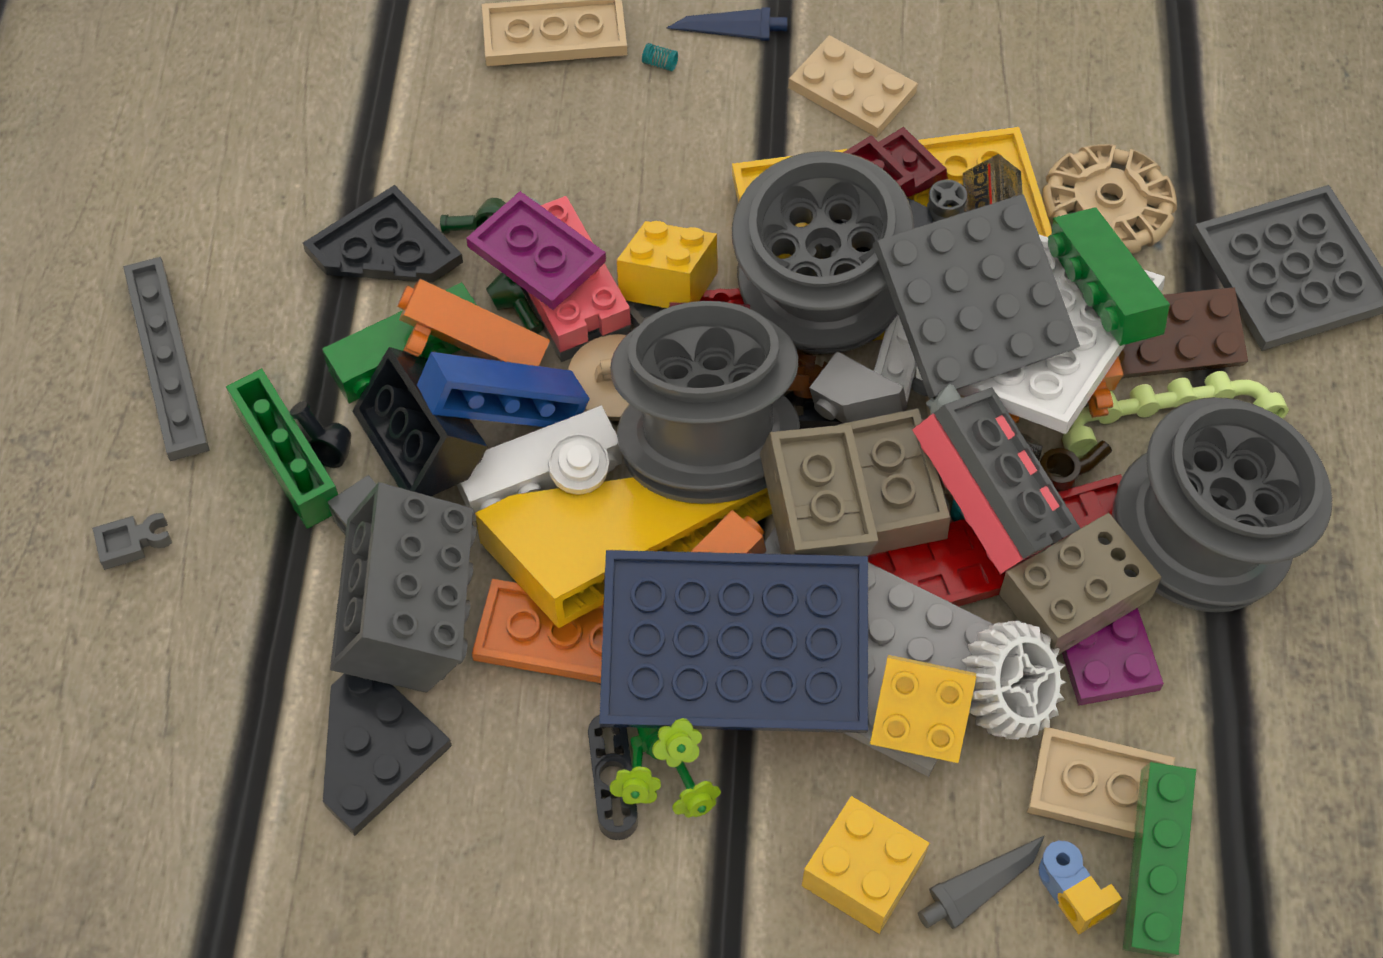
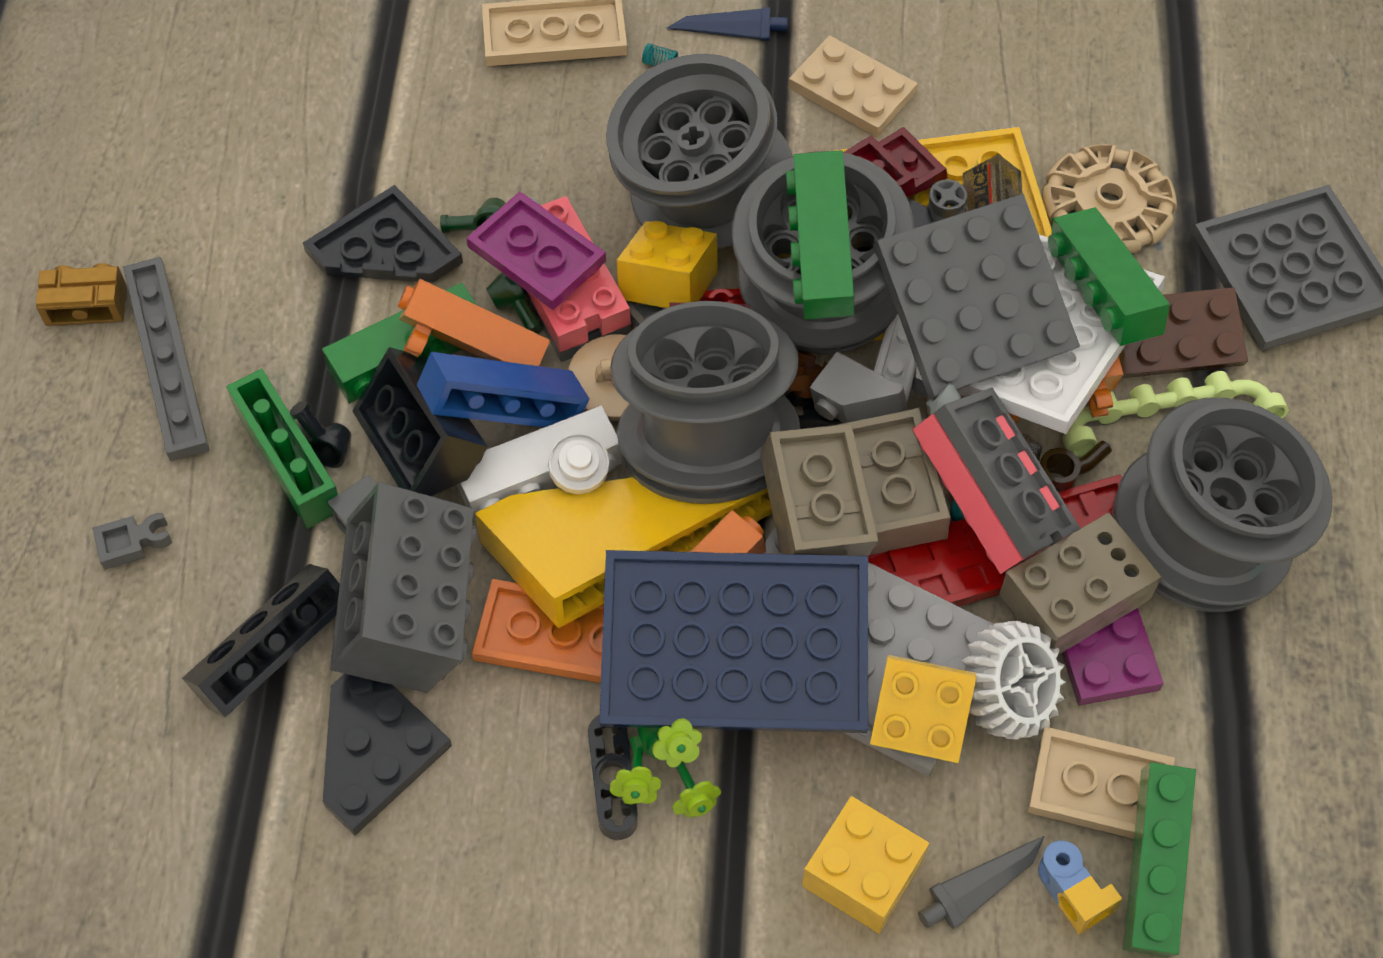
(81, 295): none -> pearl gold brick
(265, 640): none -> black brick
(693, 141): none -> dark grey wheel
(823, 235): none -> green brick

